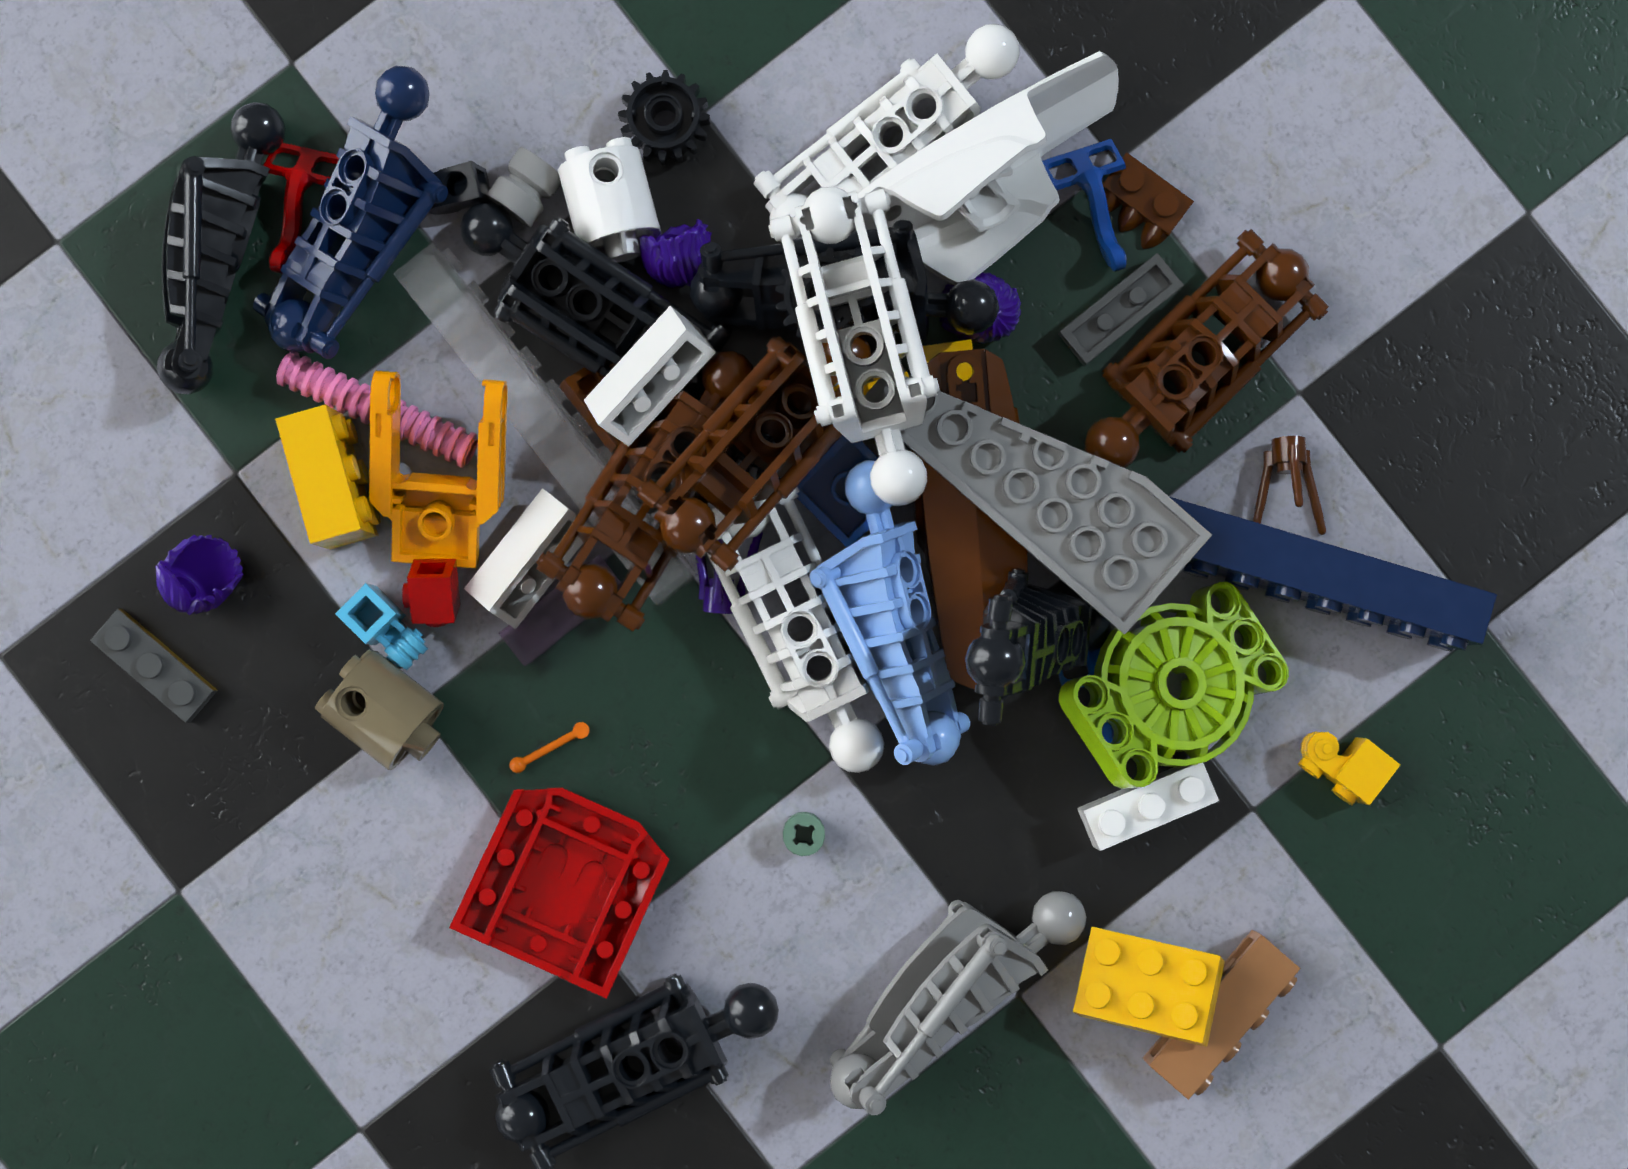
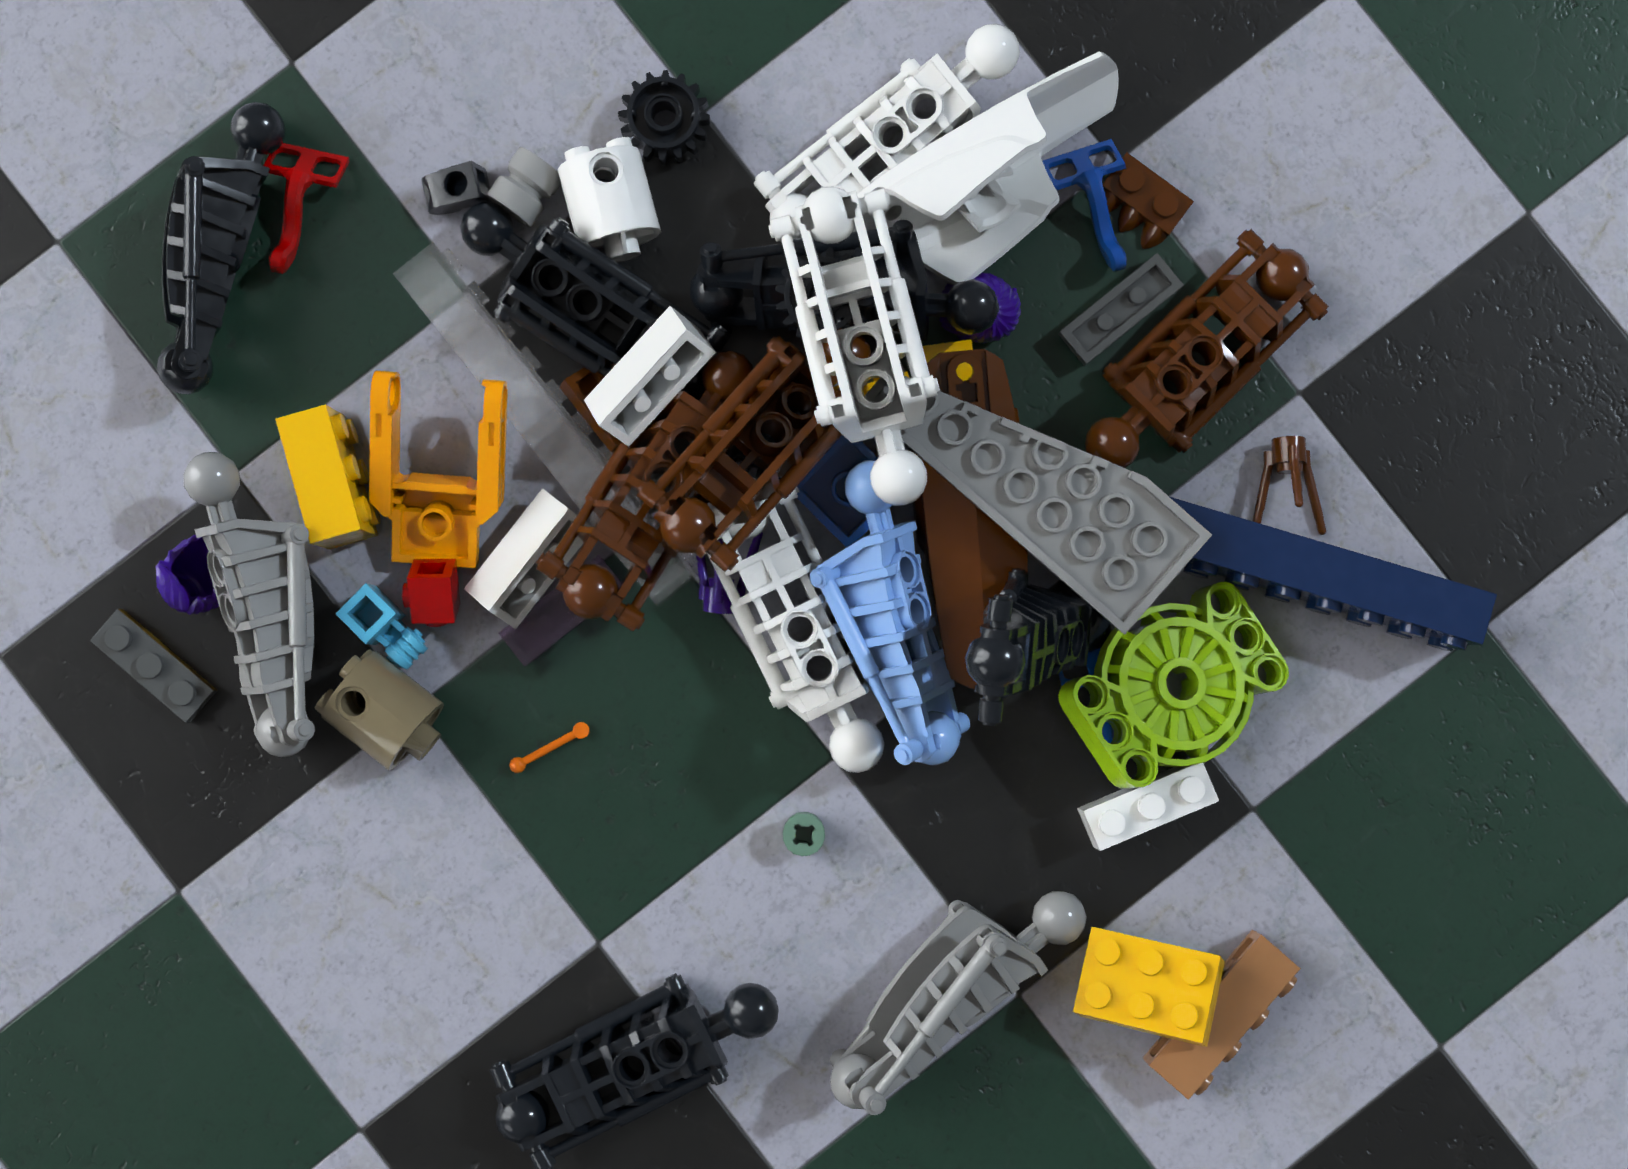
(264, 599): none -> light grey piece
(355, 399): bright pink piece -> none
(360, 226): dark blue piece -> none
(563, 886): red wedge -> none
(674, 255): dark purple hair -> none
(1356, 773): yellow brick -> none

